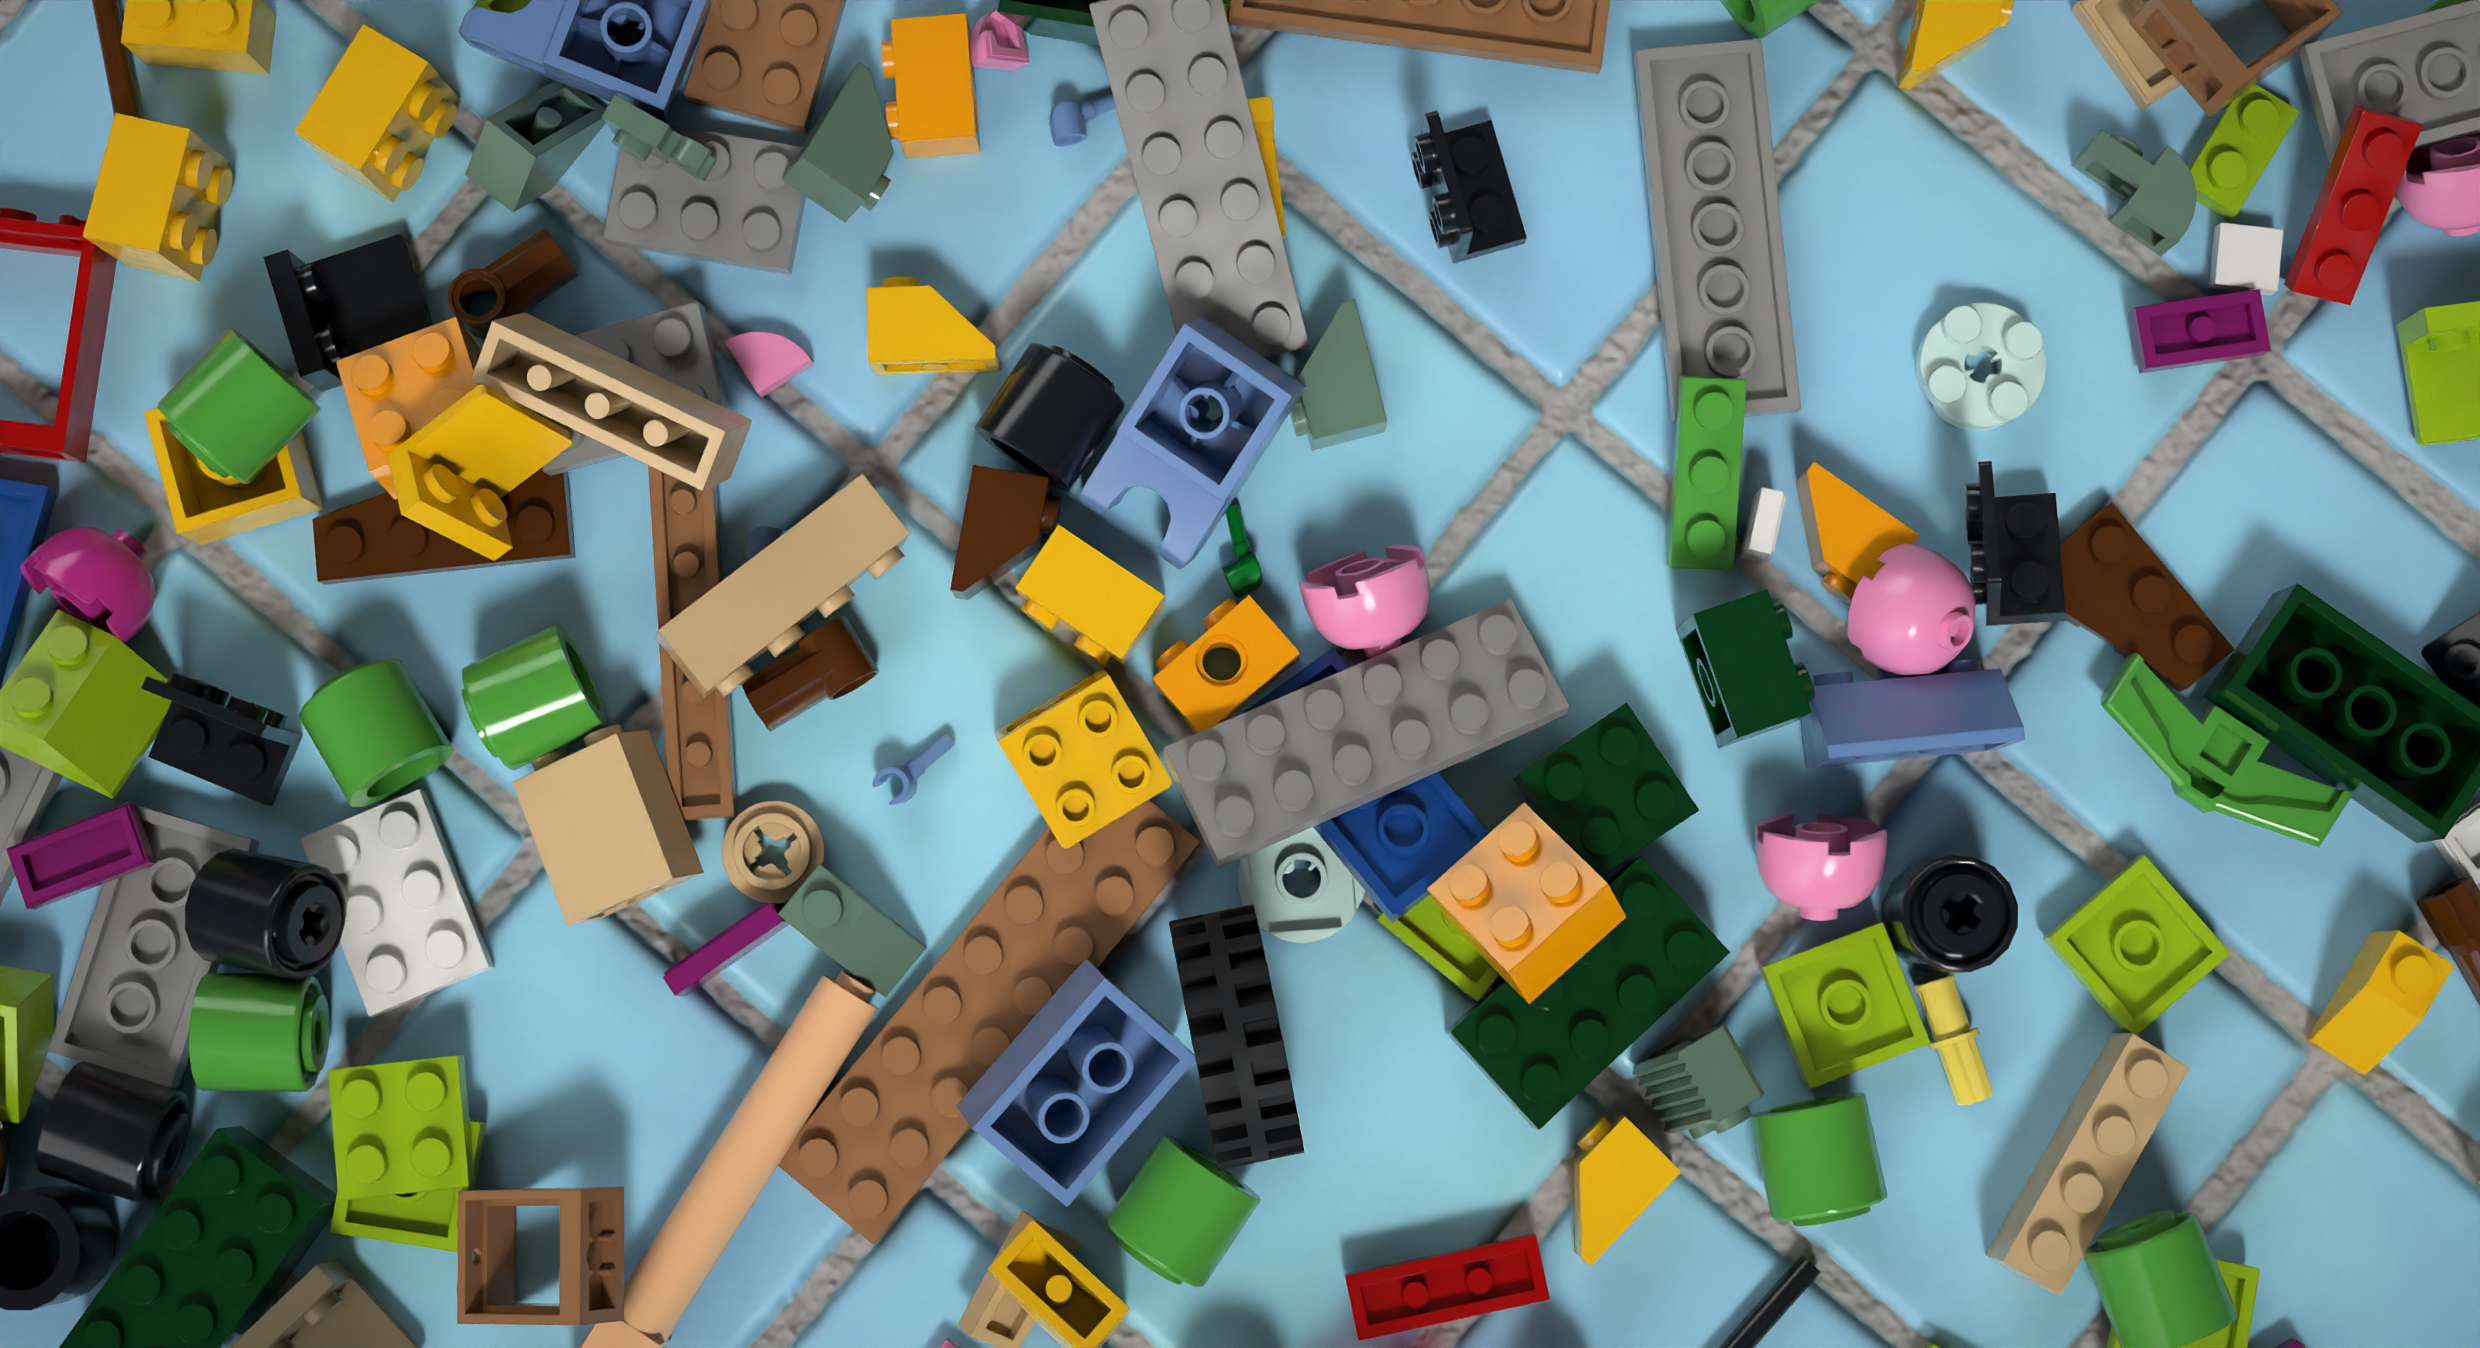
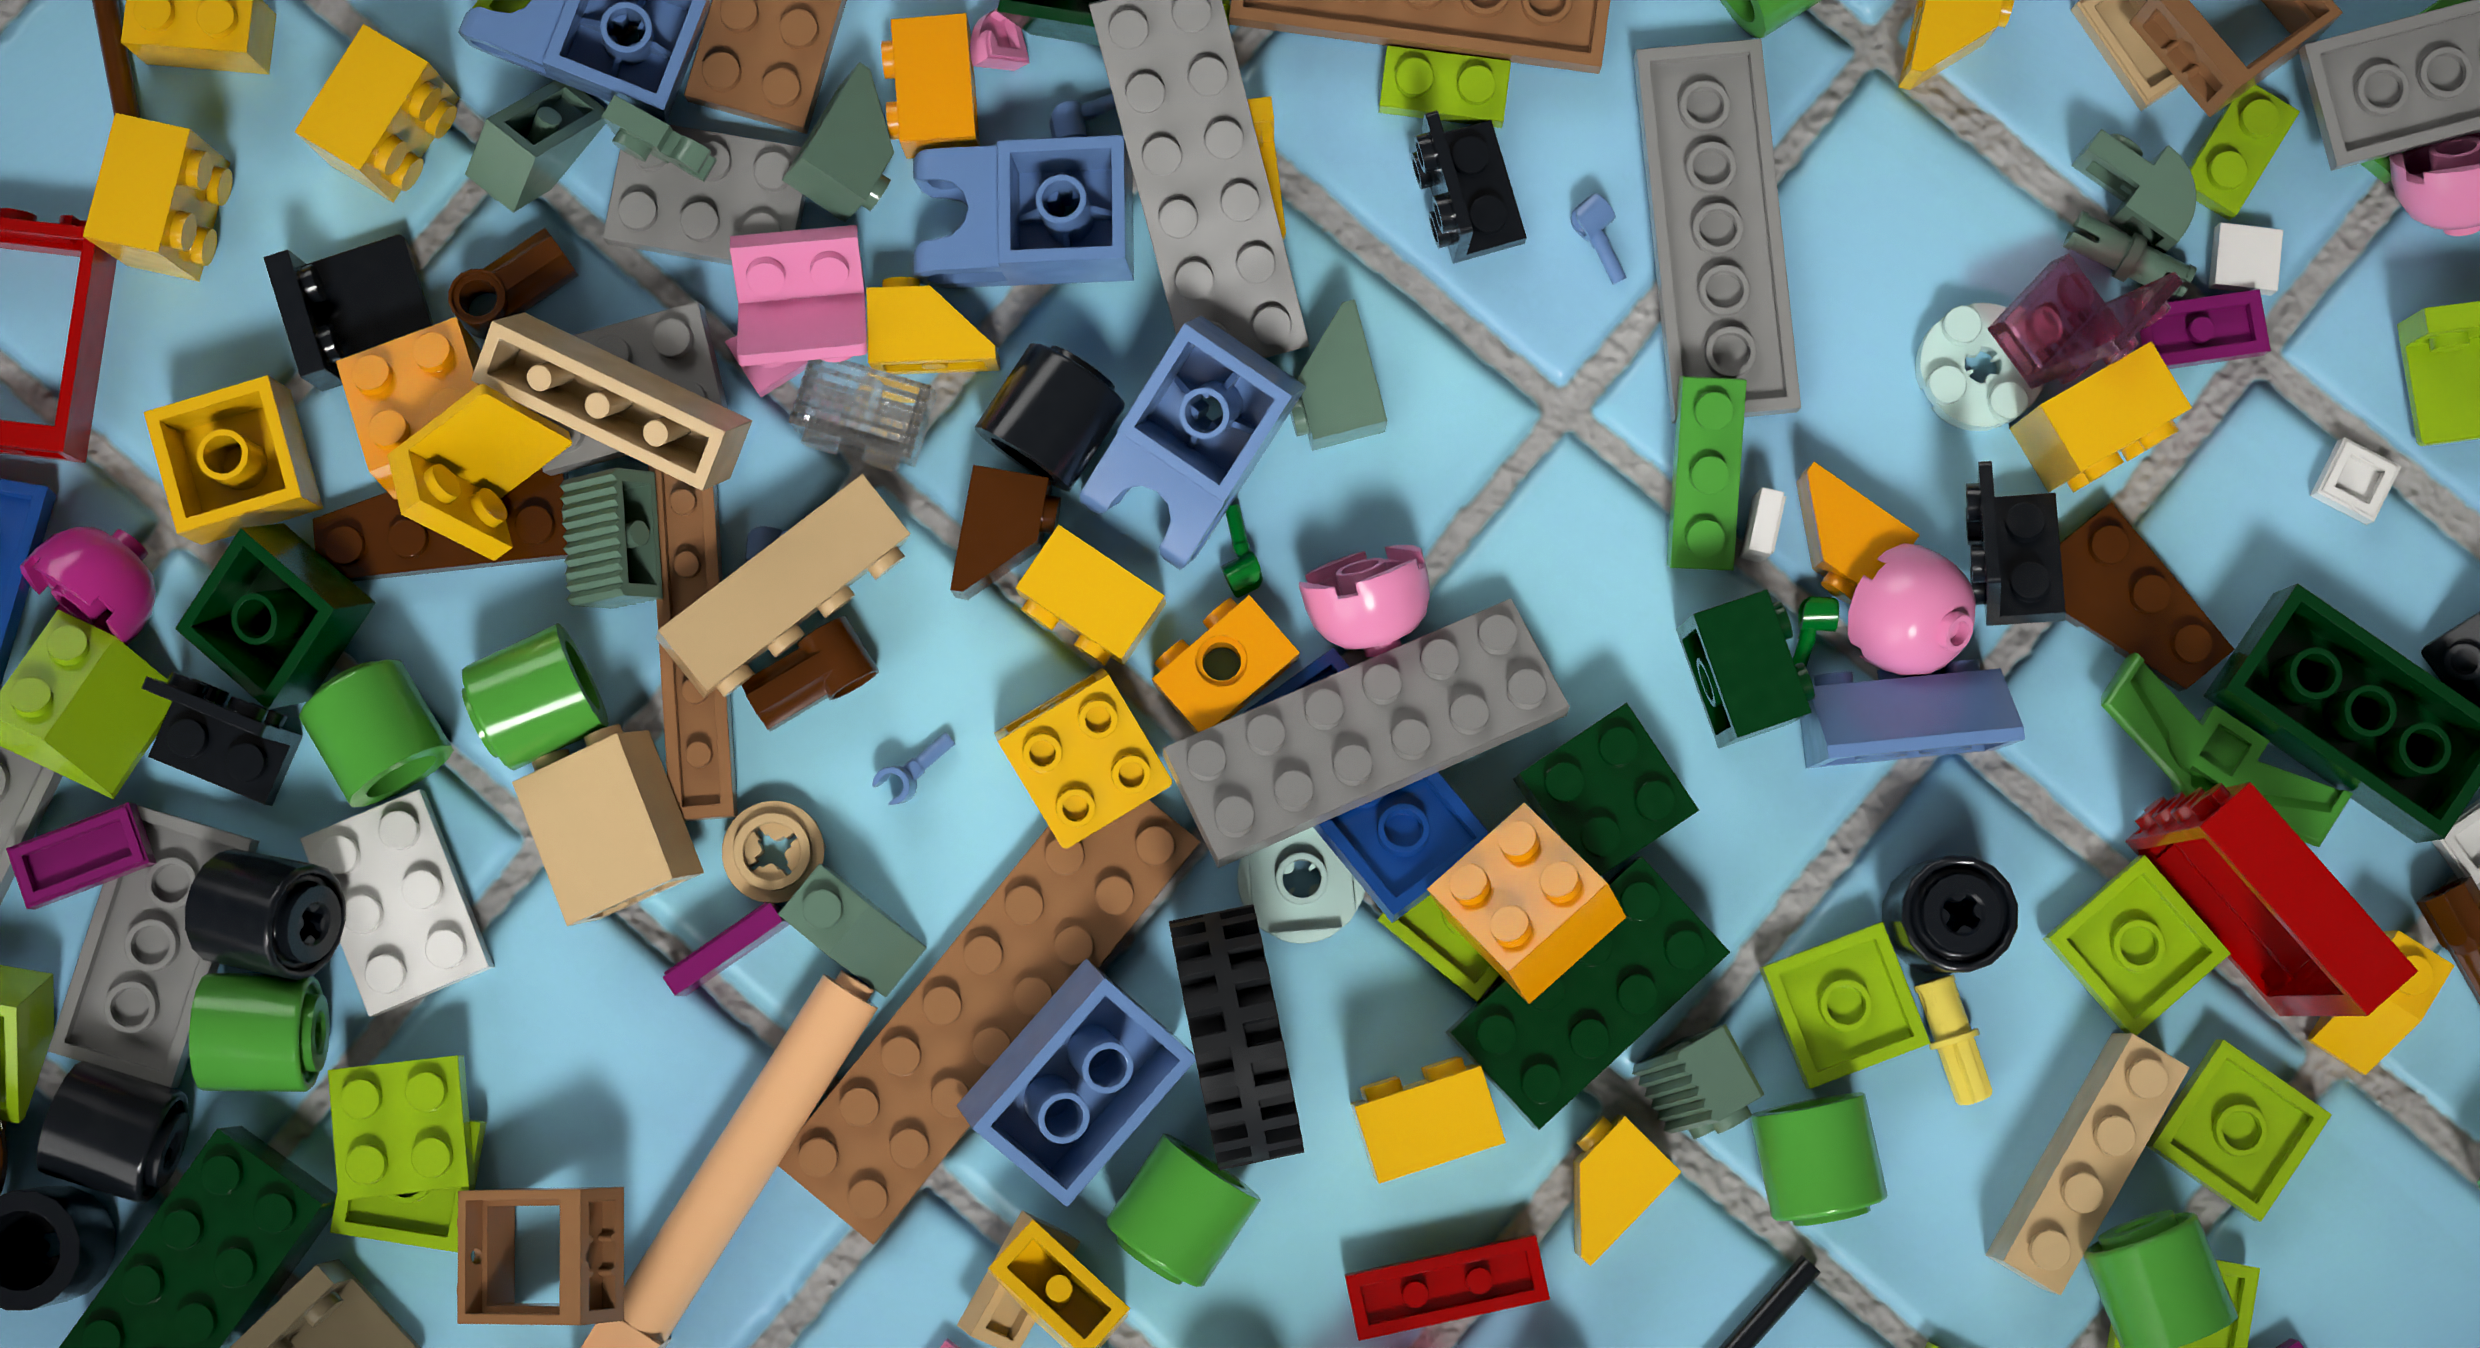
(236, 408): bright green piece -> none
(275, 615): none -> dark green brick
(611, 538): none -> sand green brick
(799, 296): none -> bright pink bracket
(864, 412): none -> clear brick
(1017, 208): none -> medium blue brick
(1426, 1120): none -> yellow brick
(1453, 84): none -> lime plate
(1588, 222): none -> medium blue hand
(1813, 616): none -> green hand
(1820, 862): bright pink cylinder -> none
(2066, 326): none -> clear pink bracket
(2112, 411): none -> yellow brick
(2126, 254): none -> sand green pin
(2238, 1130): none -> lime plate
(2271, 902): none -> red window
(2352, 204): red plate -> none
(2355, 481): none -> white tile

